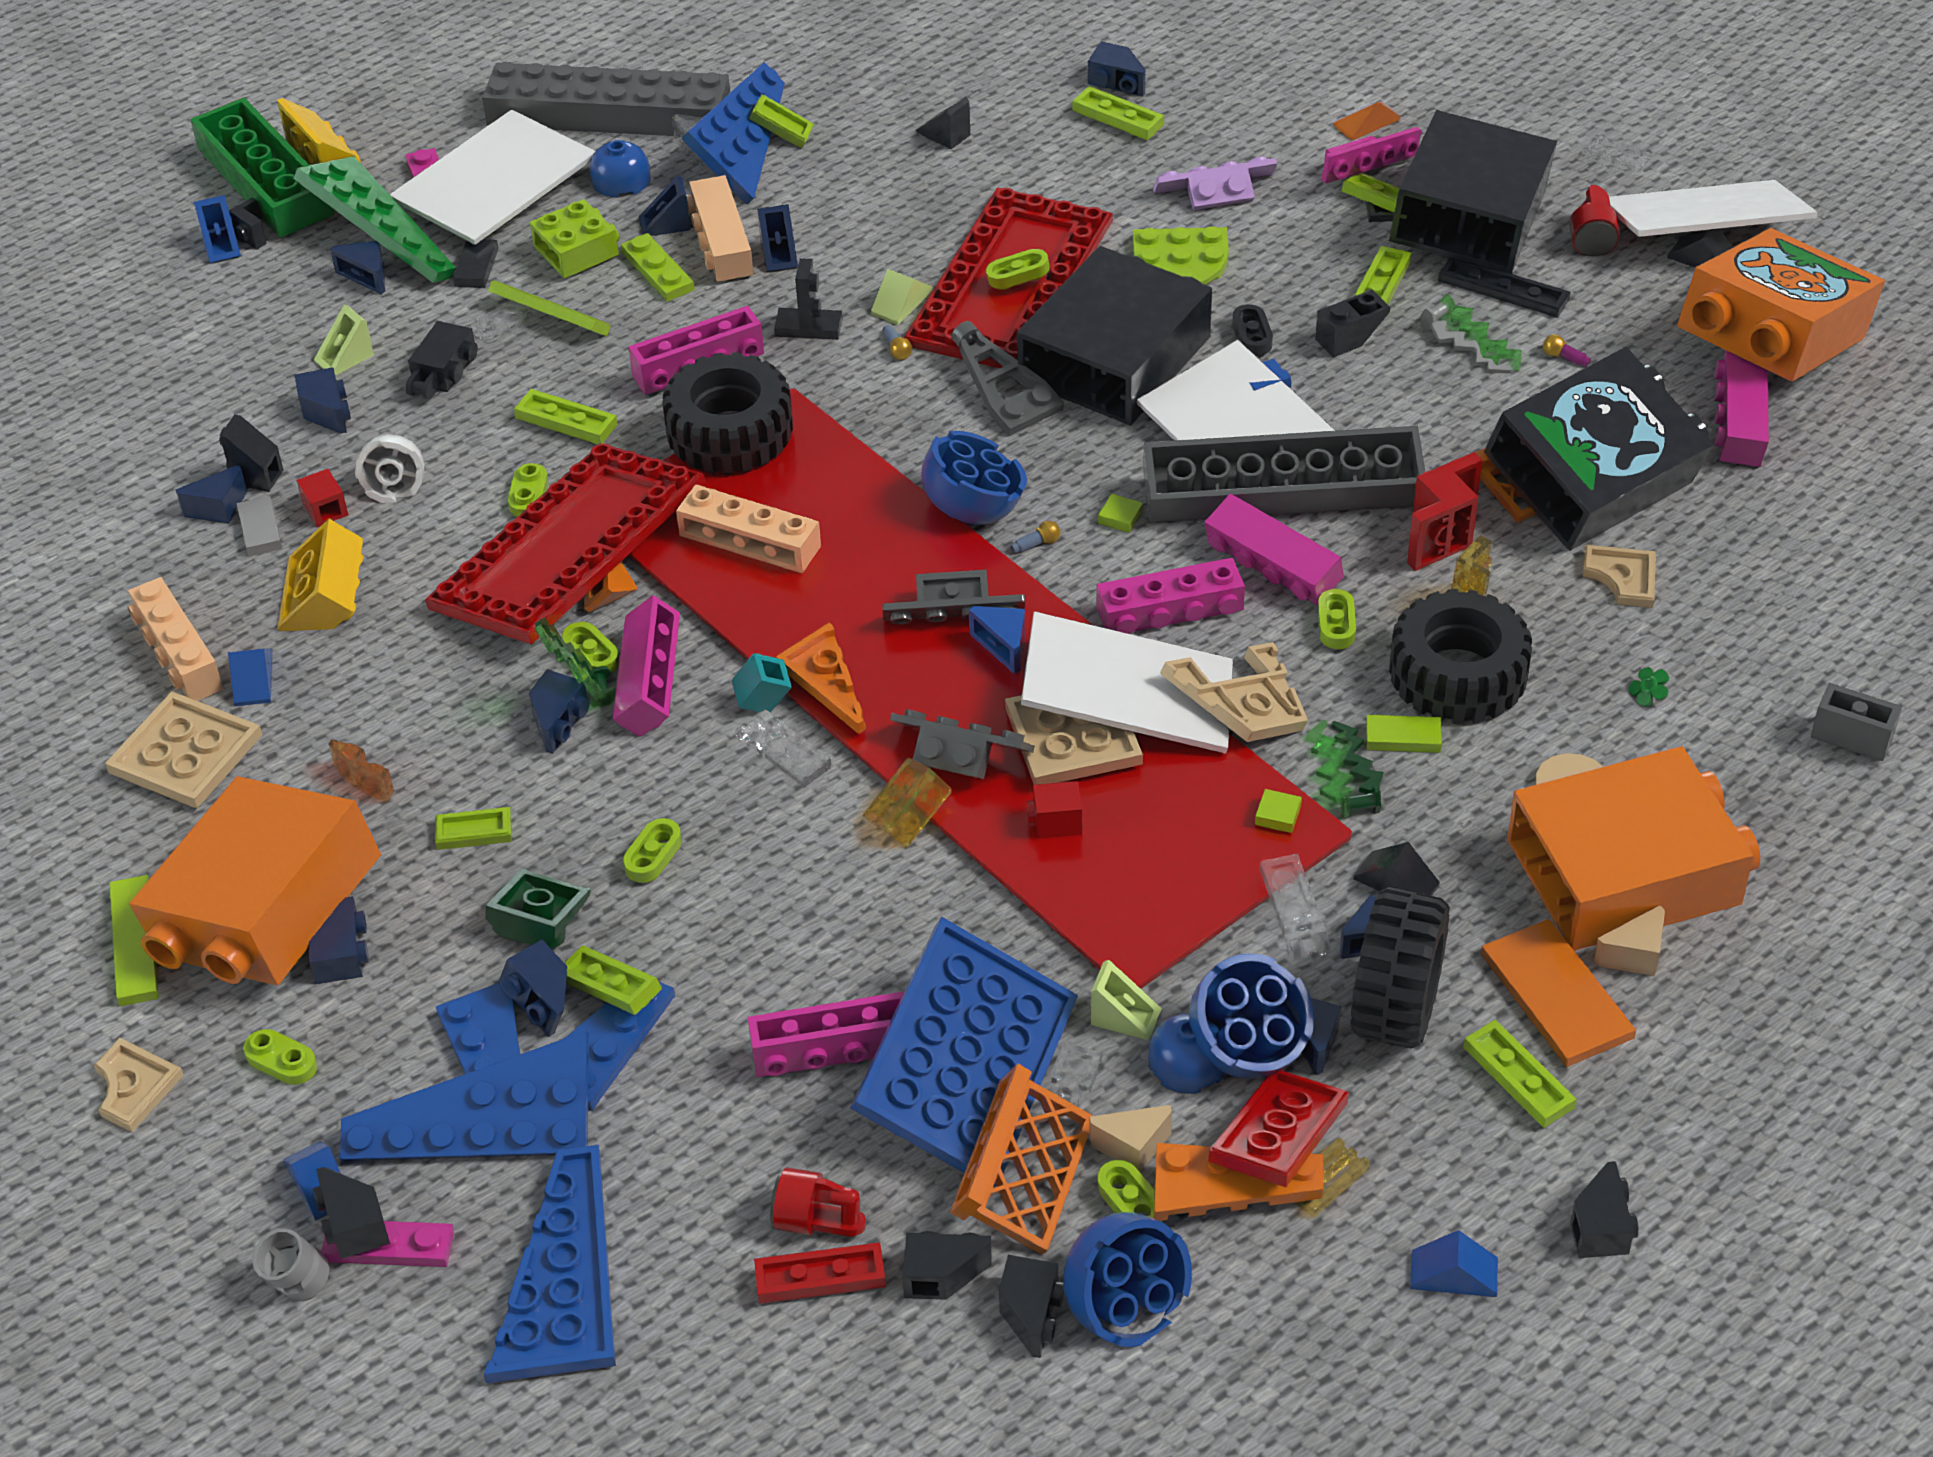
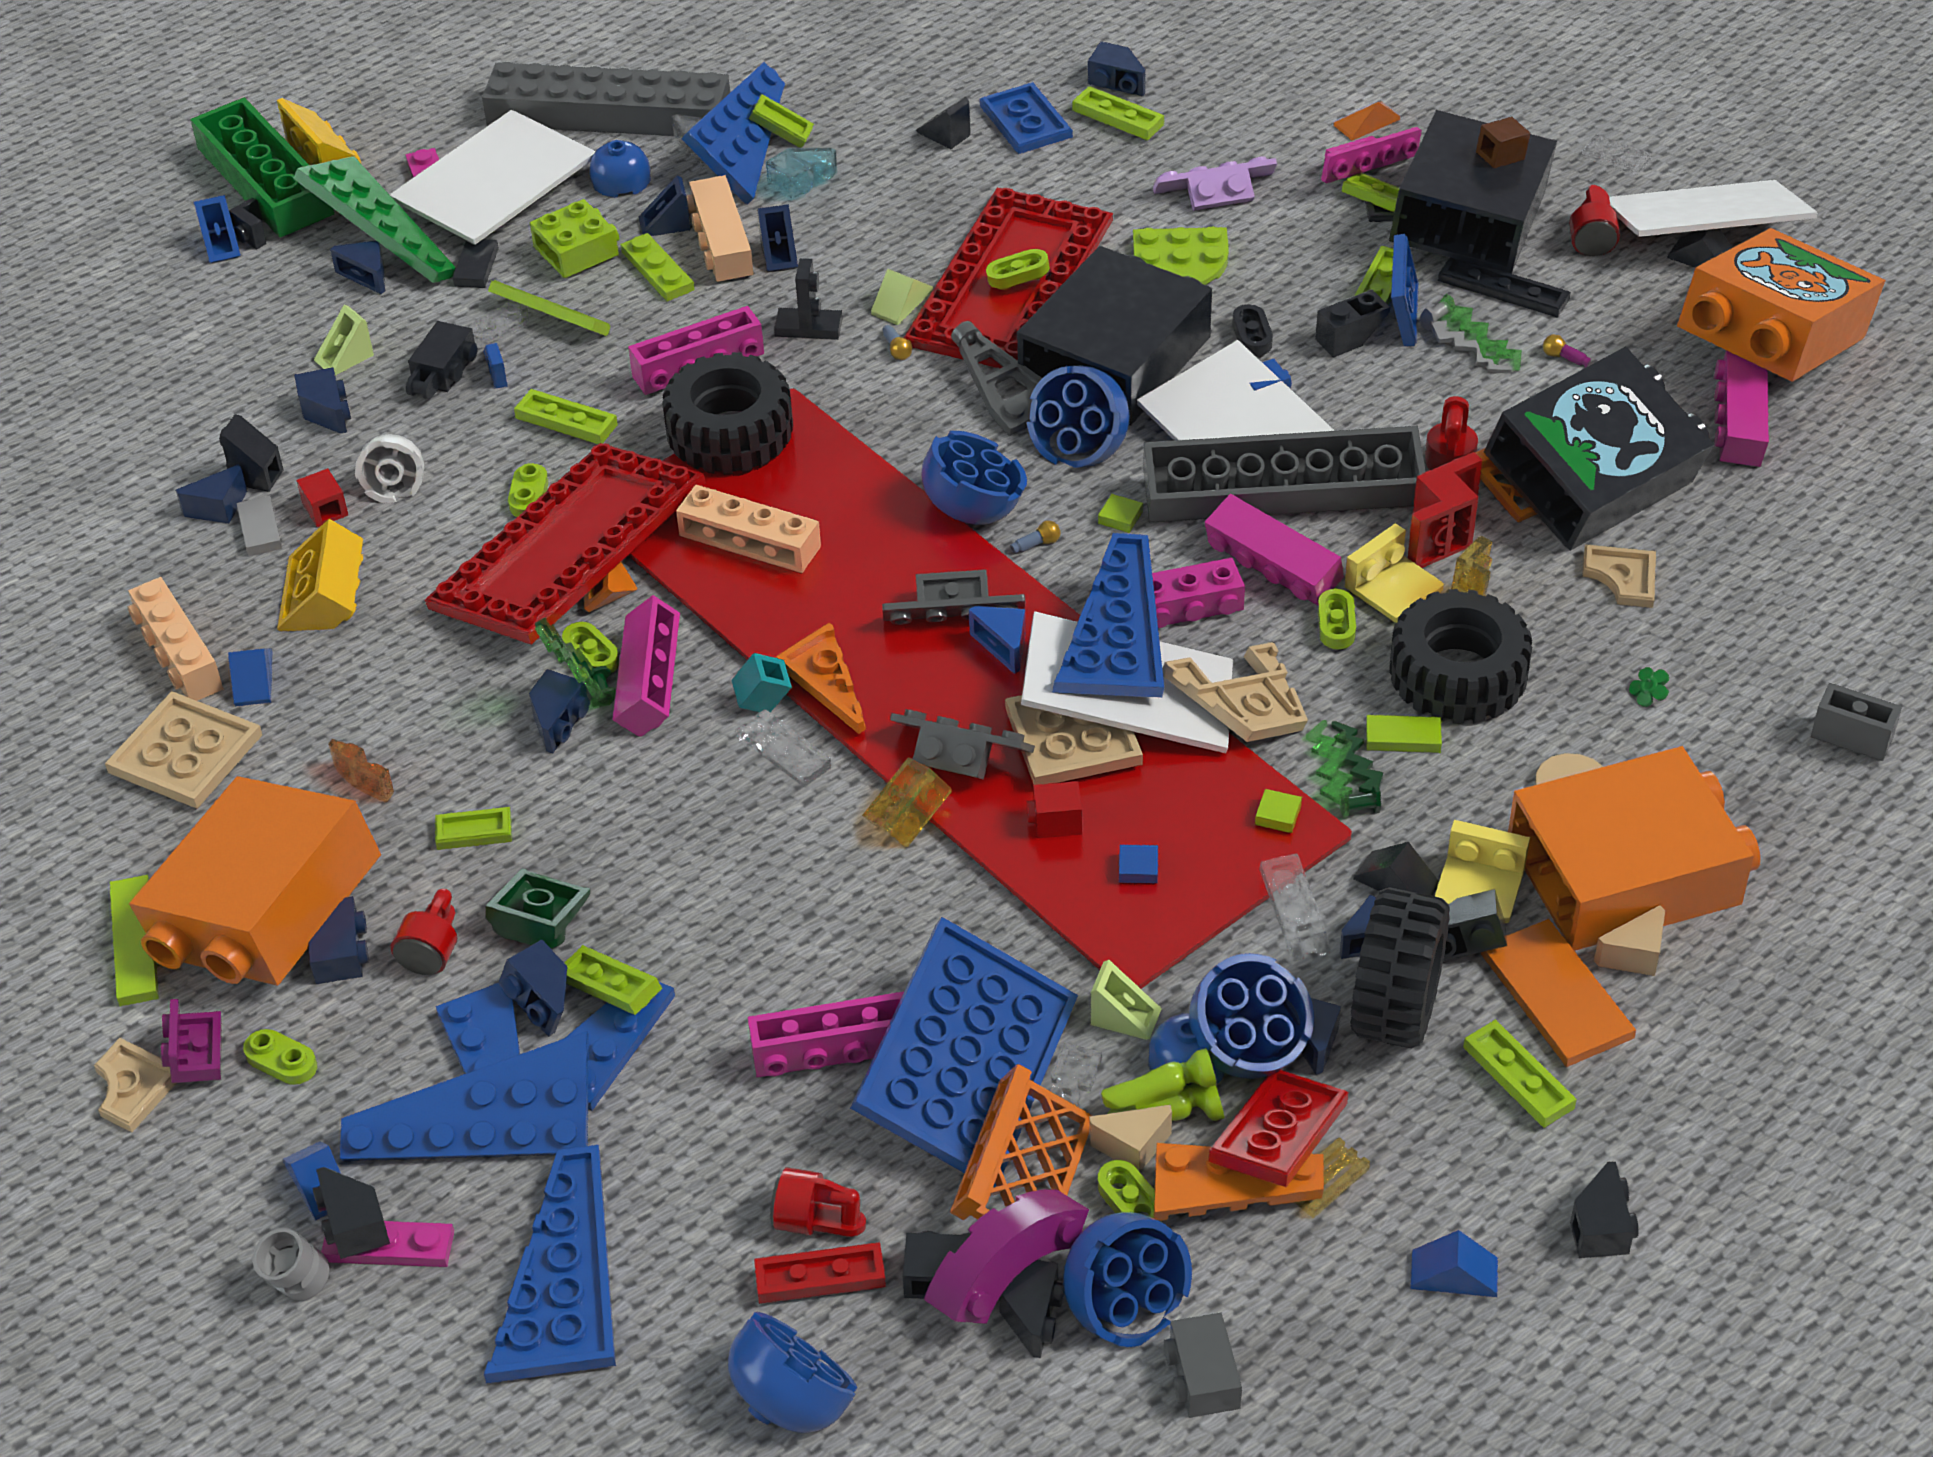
(193, 1044): none -> magenta bracket
(427, 937): none -> red piece
(495, 365): none -> blue tile
(650, 853): lime plate -> none
(785, 1378): none -> blue cylinder
(800, 170): none -> clear light blue slope
(999, 1249): none -> magenta brick
(1025, 118): none -> blue tile
(1086, 406): none -> blue cylinder
(1117, 632): none -> blue wing
(1138, 864): none -> blue tile
(1168, 1087): none -> lime piece
(1204, 1365): none -> dark grey brick
(1386, 577): none -> light yellow bracket
(1405, 290): none -> blue tile
(1452, 436): none -> red piece
(1475, 925): none -> black slope
(1483, 861): none -> light yellow bracket
(1503, 142): none -> reddish brown brick

